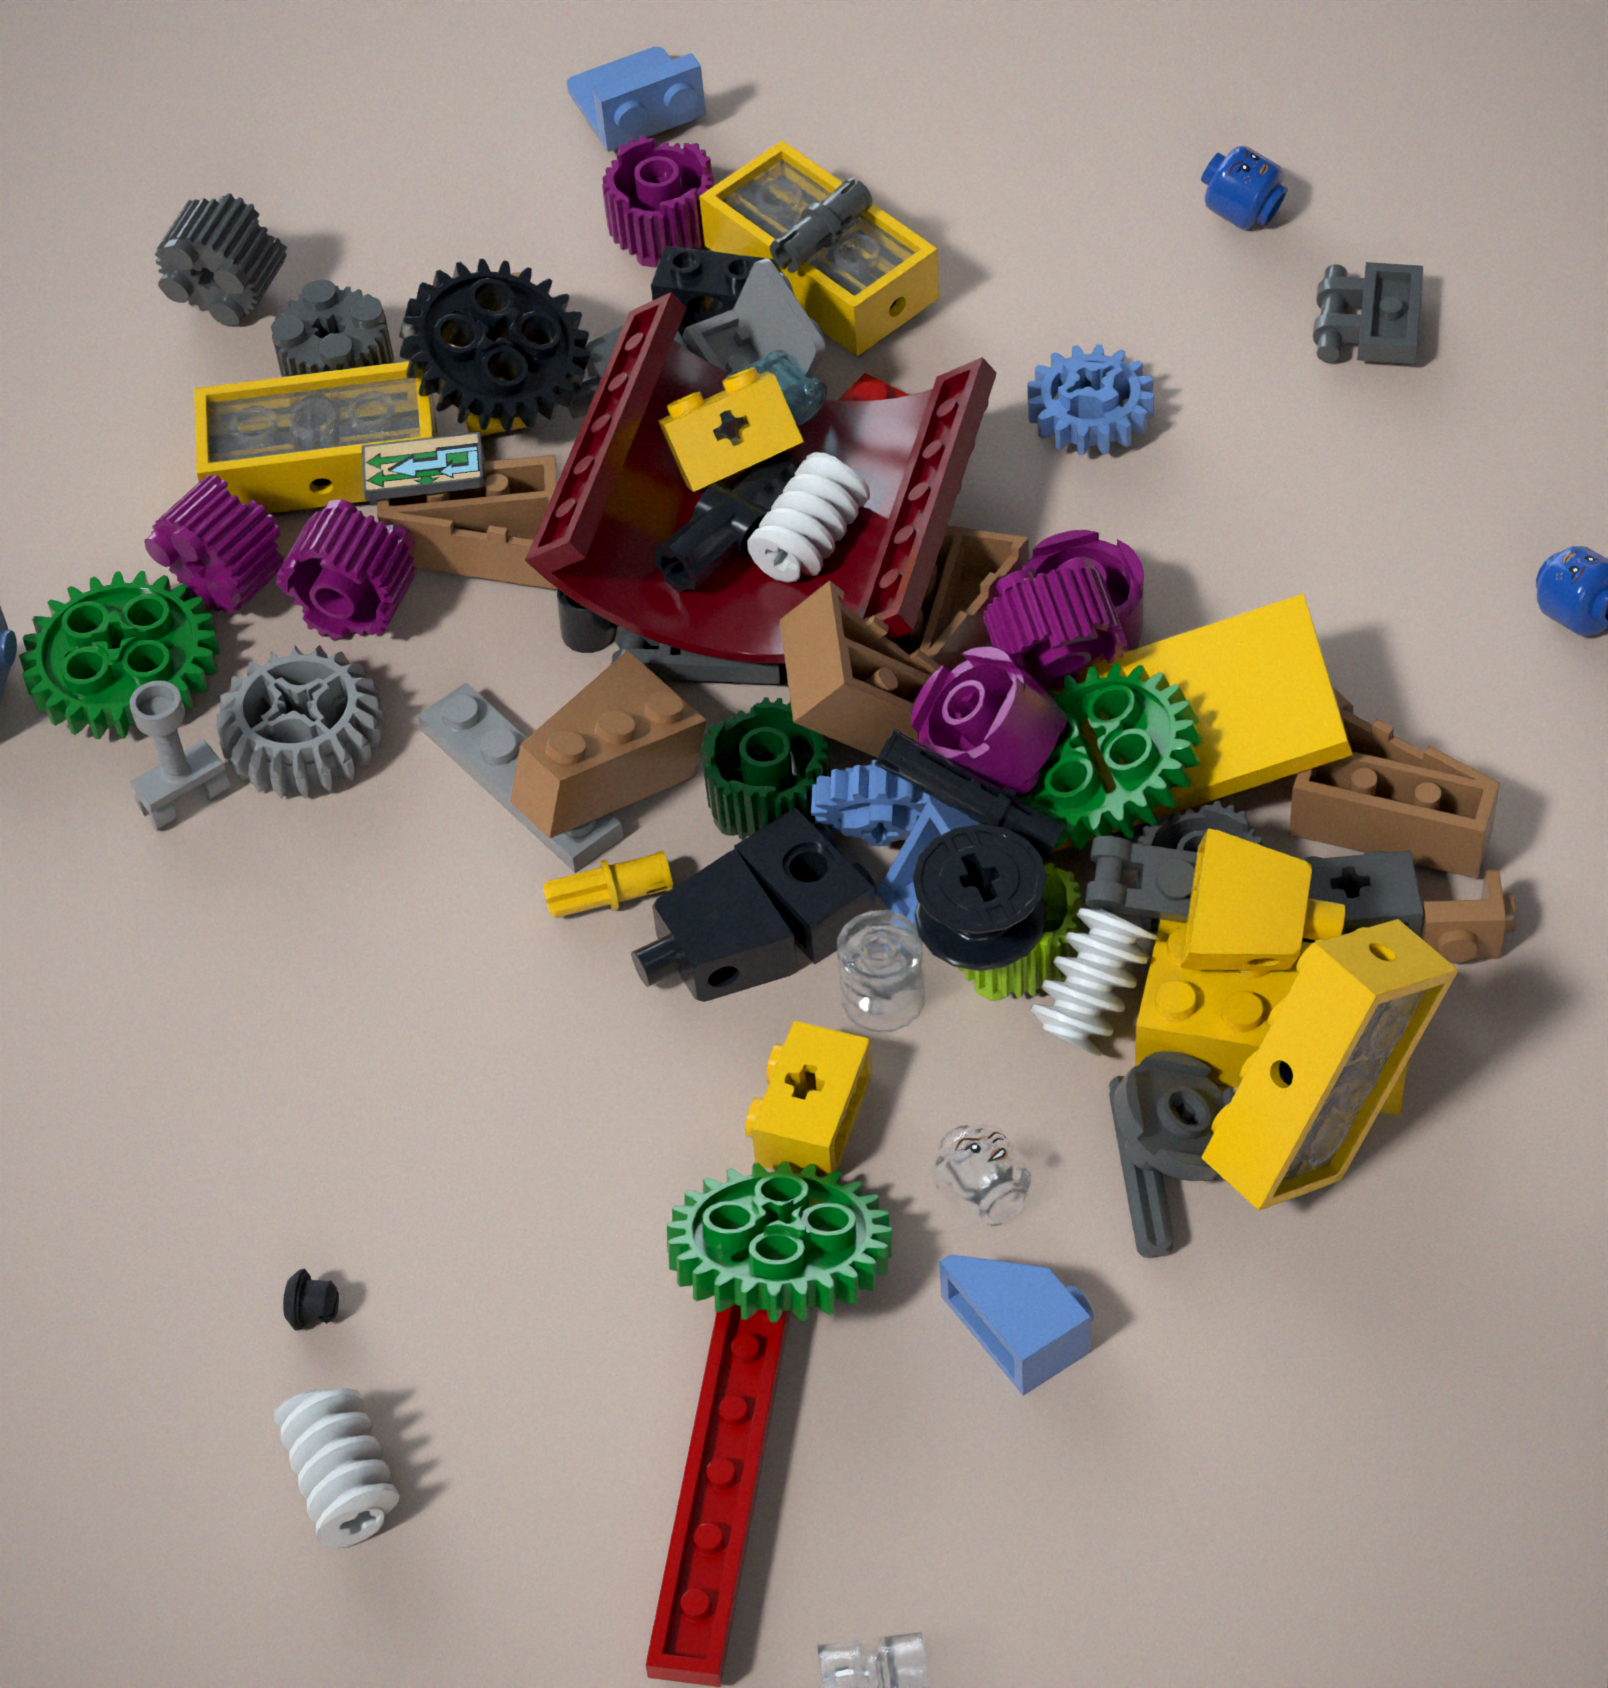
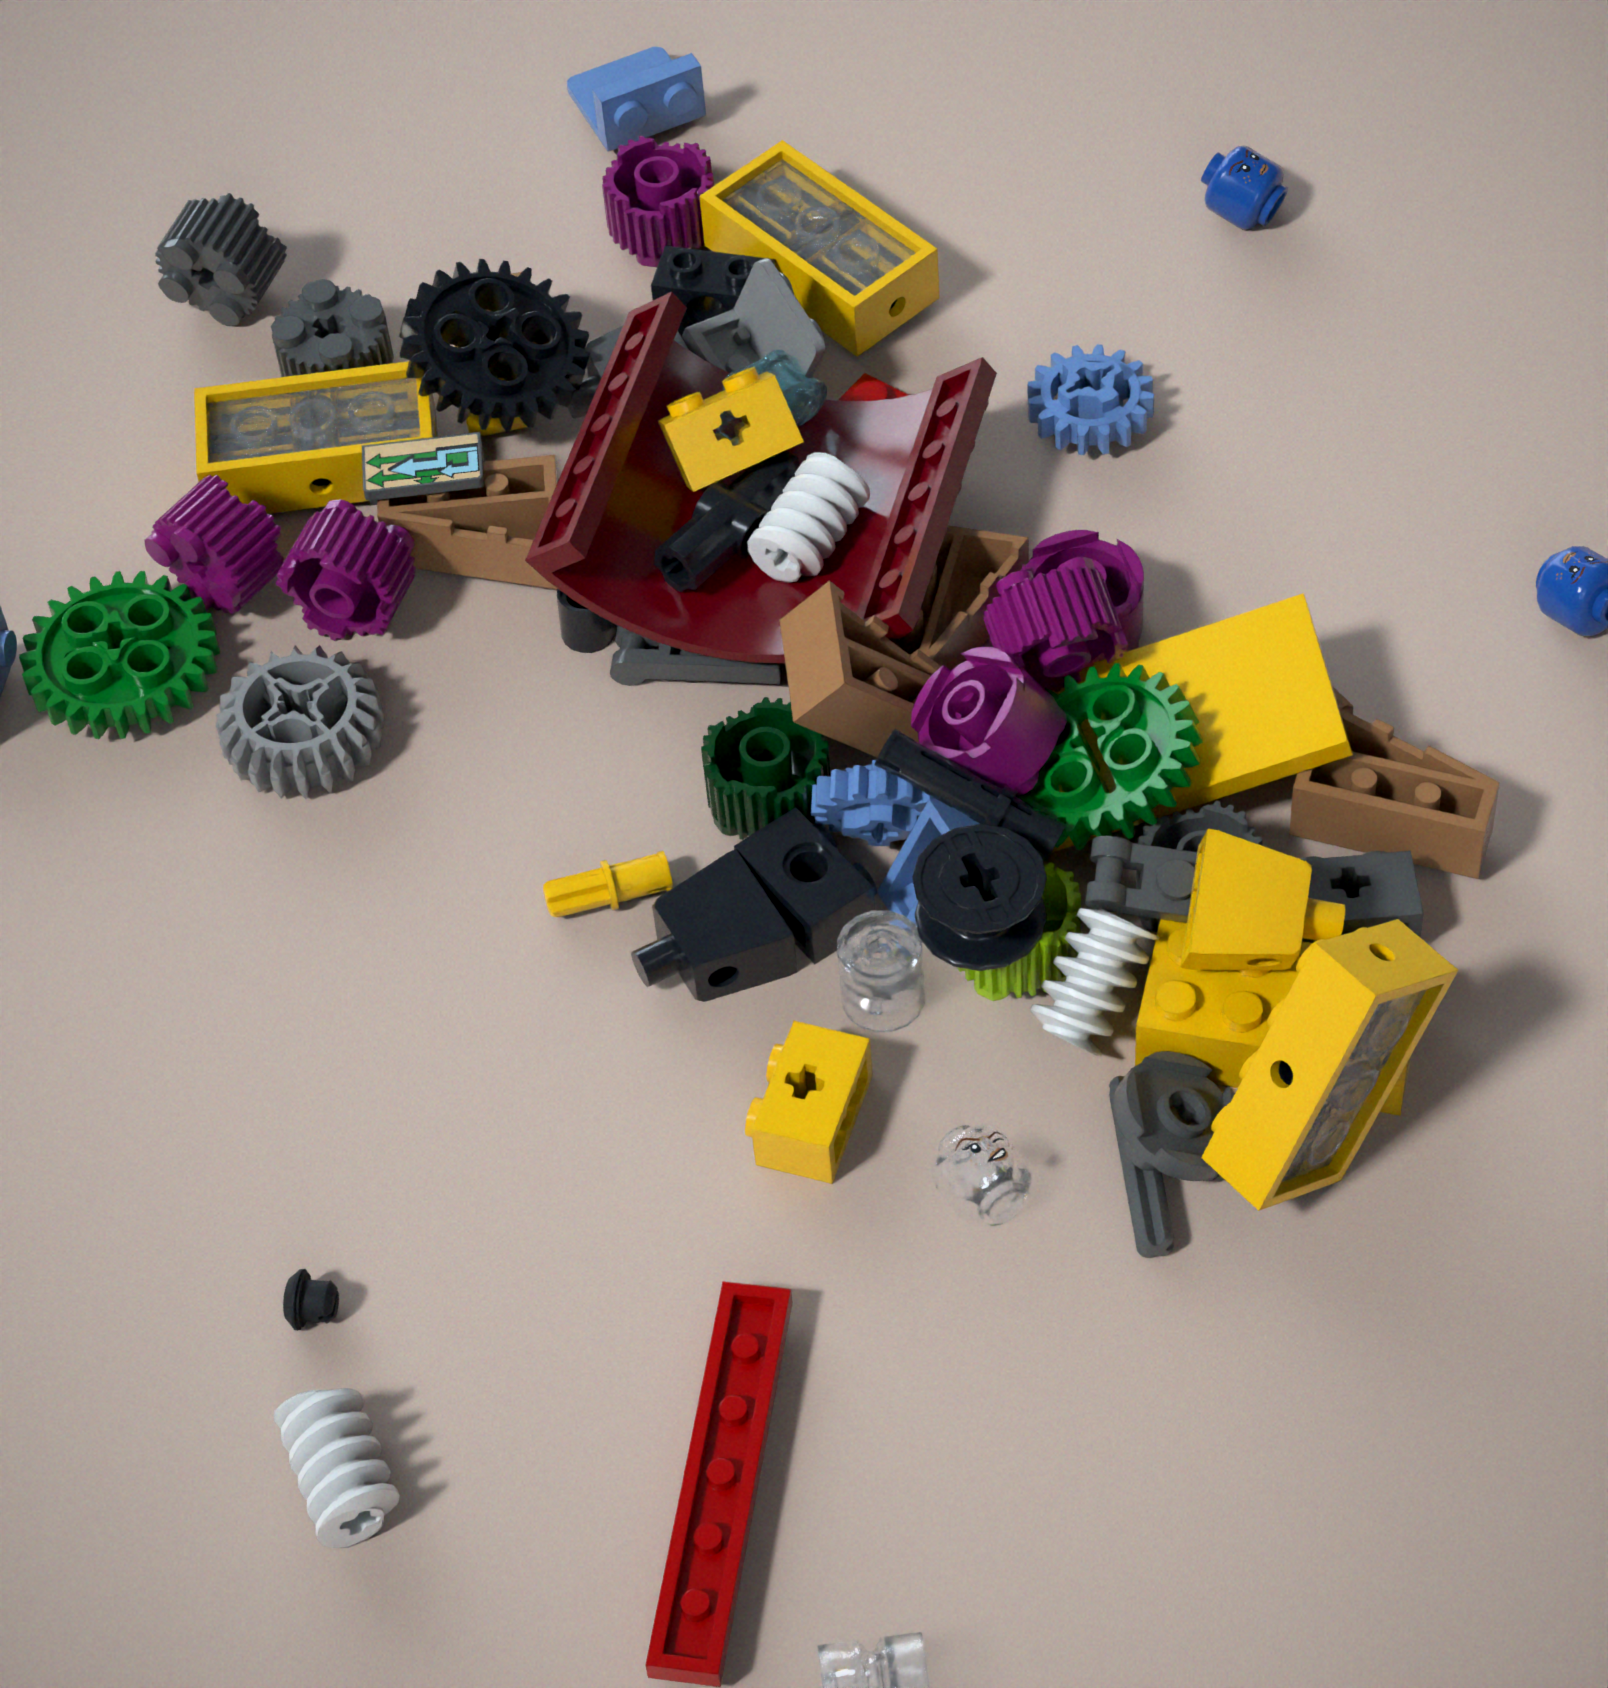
(159, 713): light grey bar -> none
(488, 751): light grey plate -> none
(607, 749): medium nougat wedge -> none
(779, 1241): green gear -> none
(821, 225): dark grey pin -> none
(1018, 1316): medium blue slope -> none
(1388, 316): dark grey plate -> none
(1470, 927): medium nougat bracket -> none

